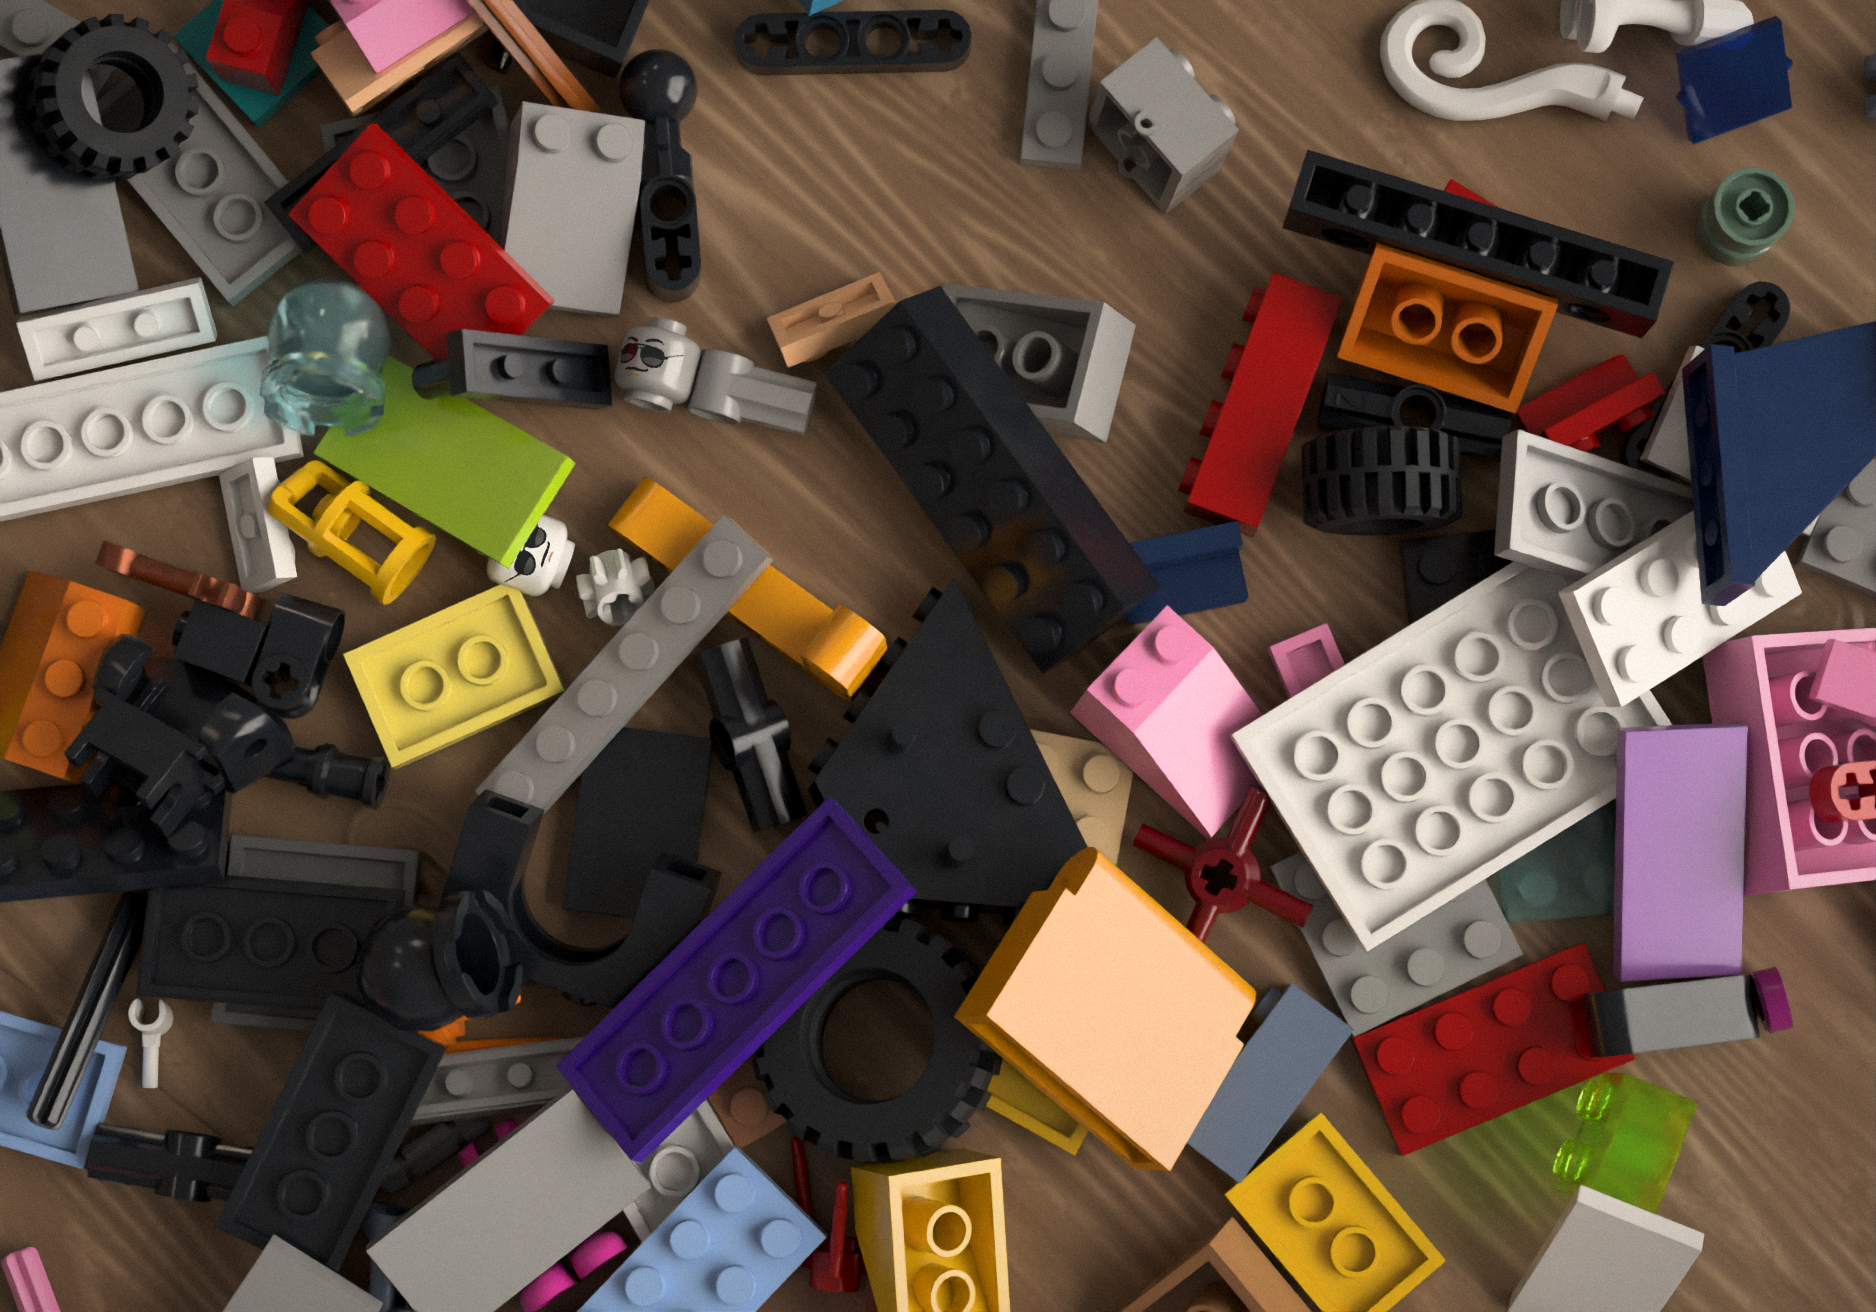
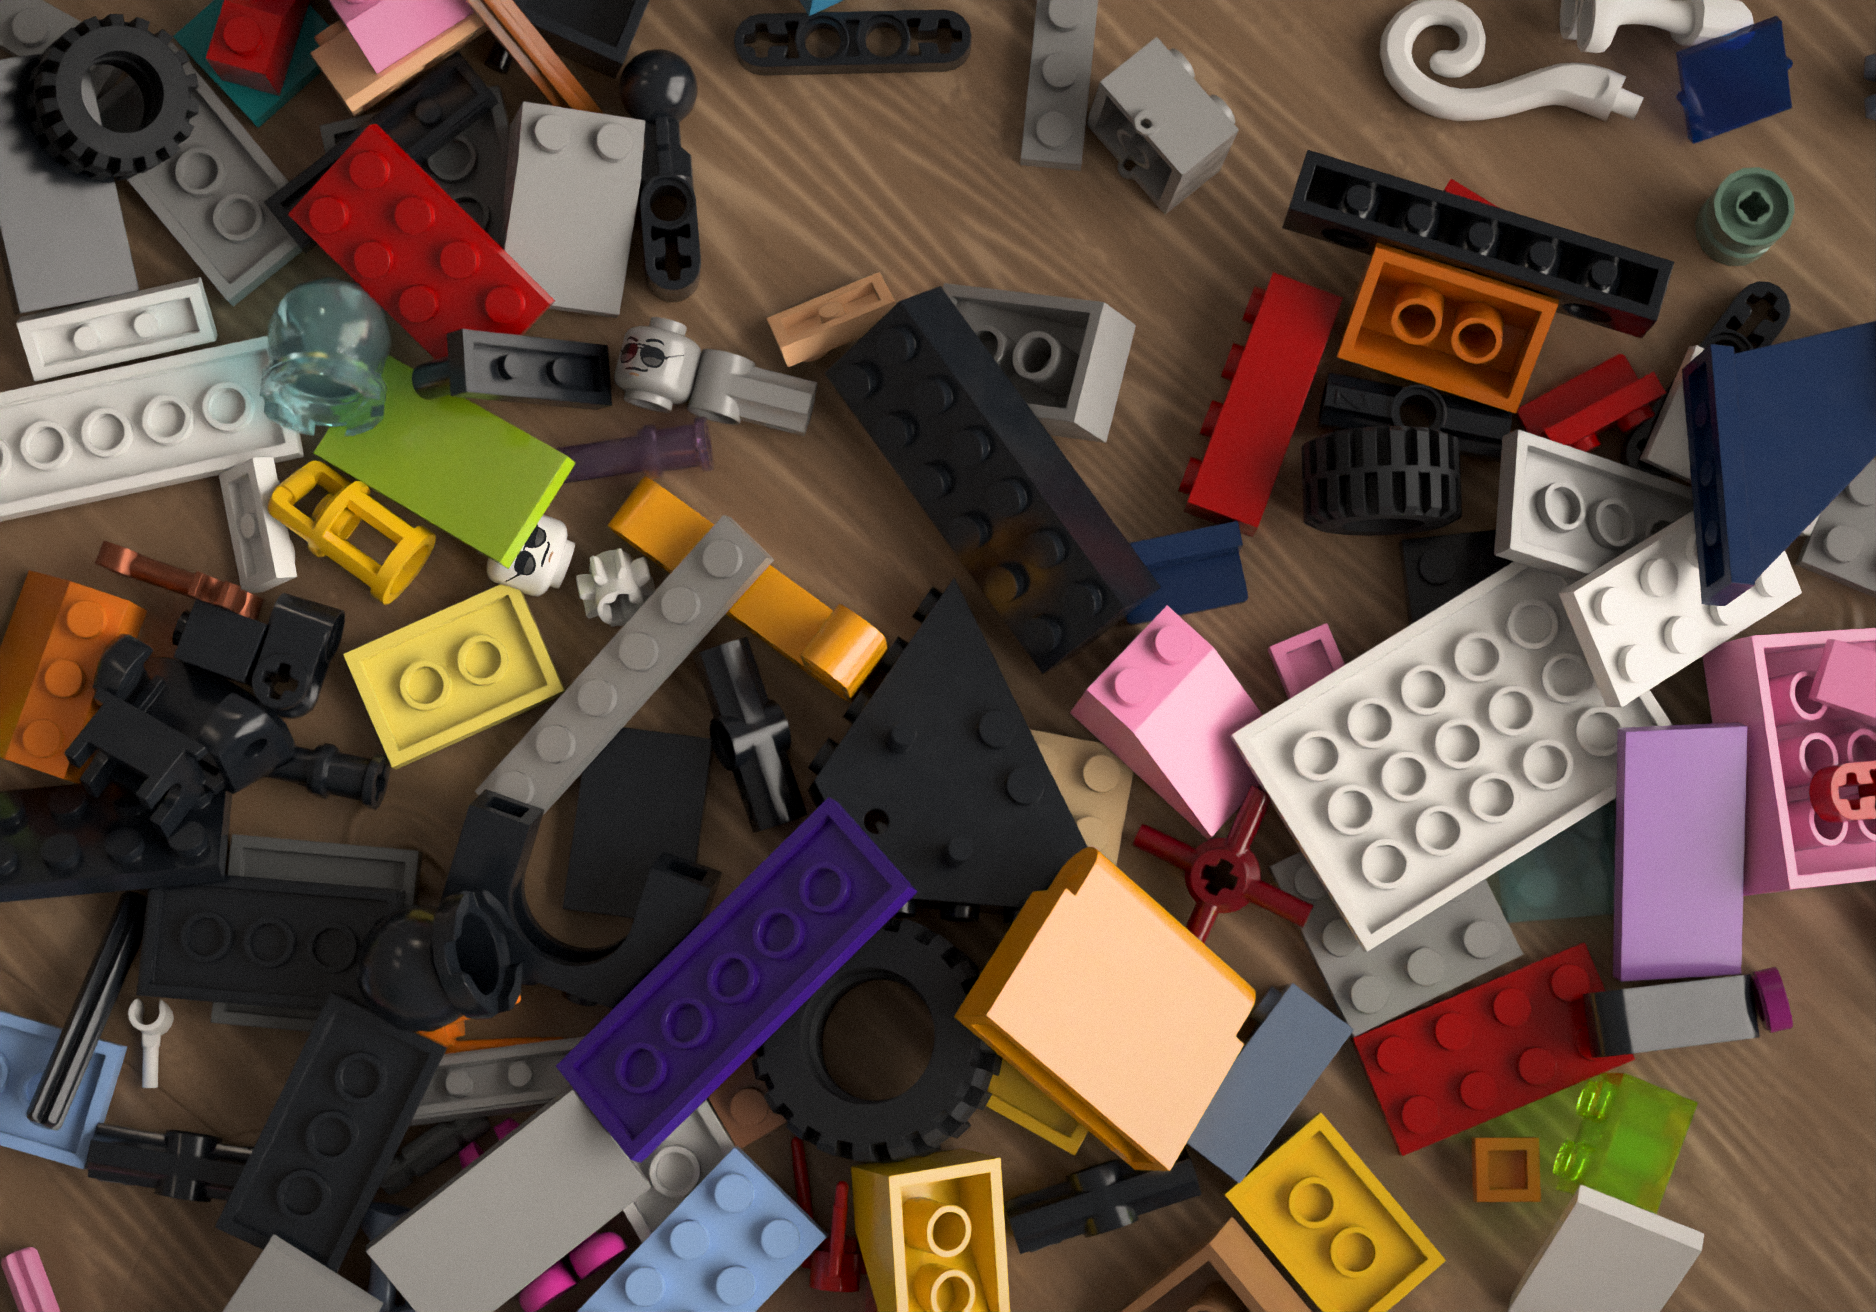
(648, 452): none -> pin
(1097, 1201): none -> black piece
(1506, 1169): none -> orange plate

